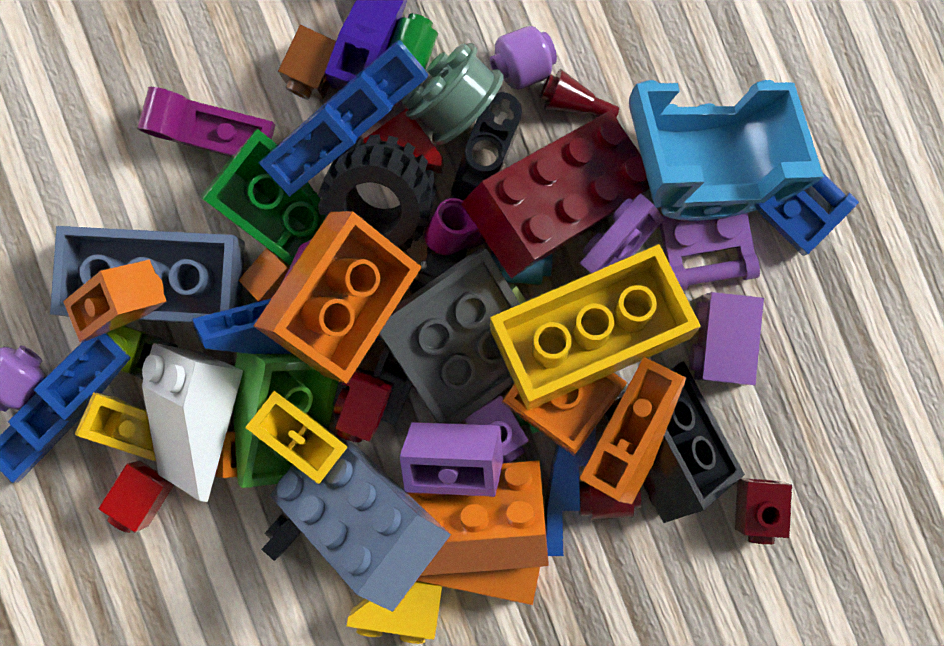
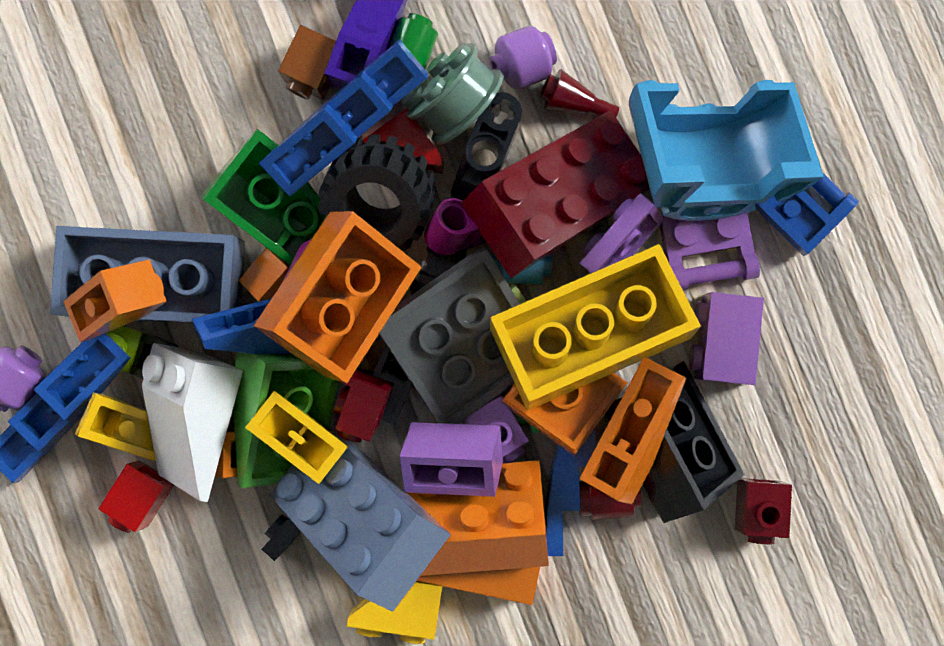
(197, 124): magenta plate -> none

